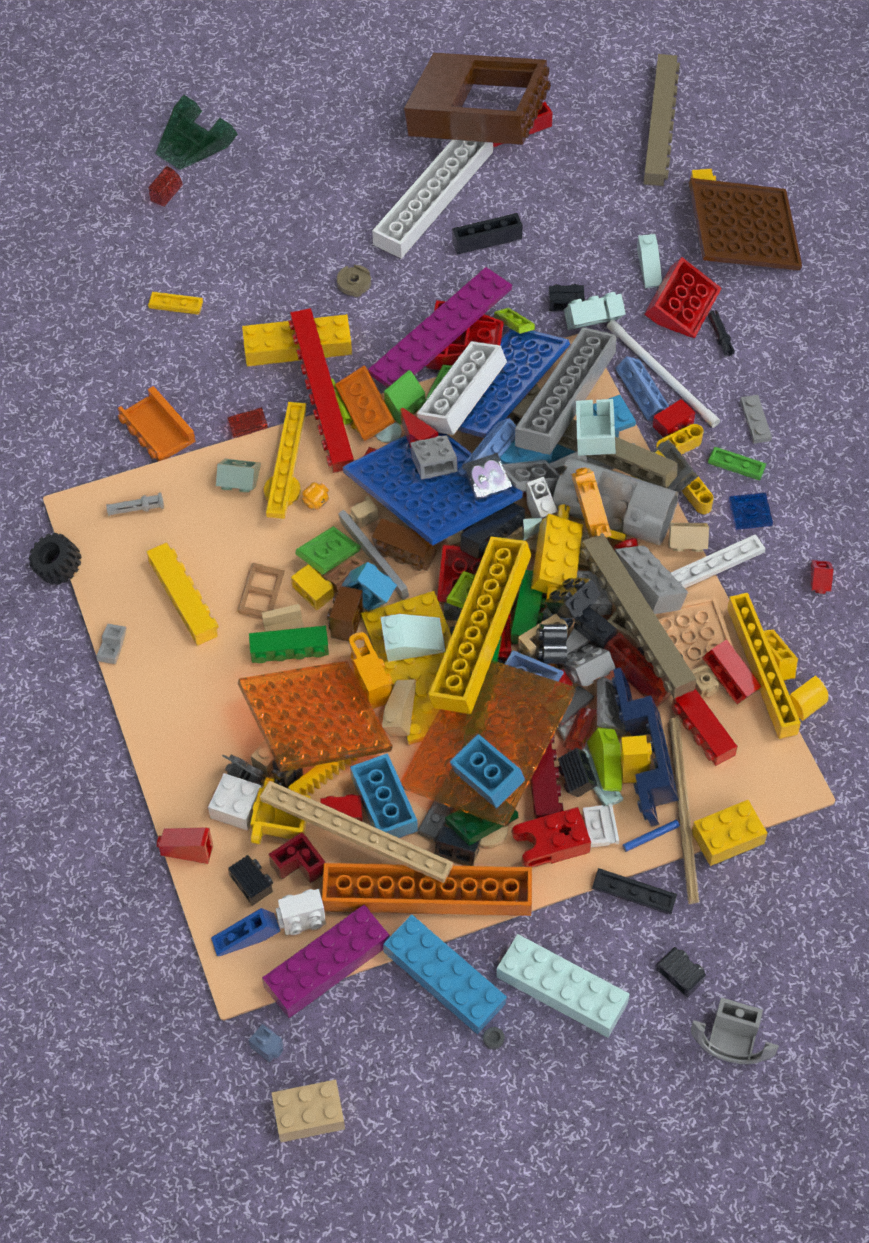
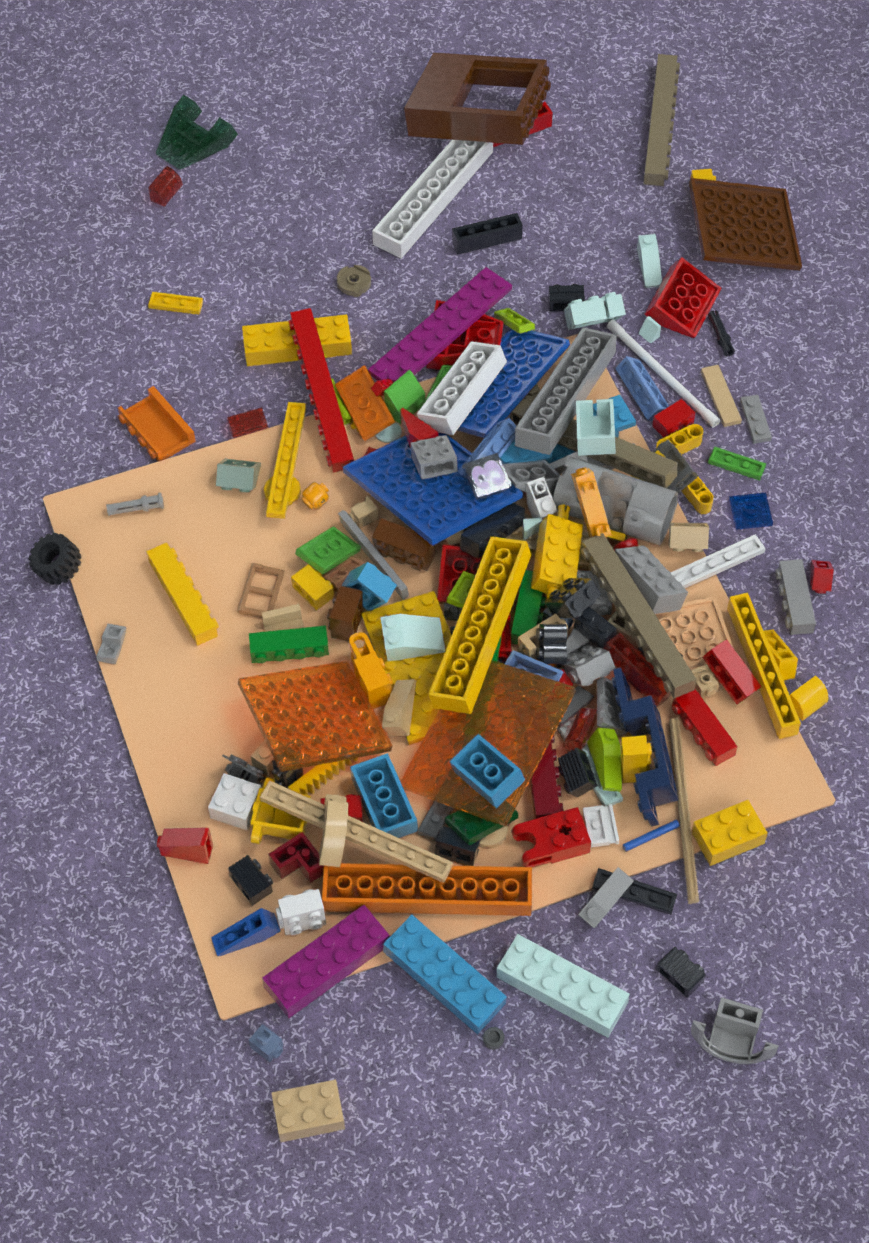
(334, 830): none -> tan arch
(380, 386): none -> red piece
(605, 897): none -> light grey slope
(650, 330): none -> light aqua slope
(721, 395): none -> tan tile
(796, 597): none -> light grey brick

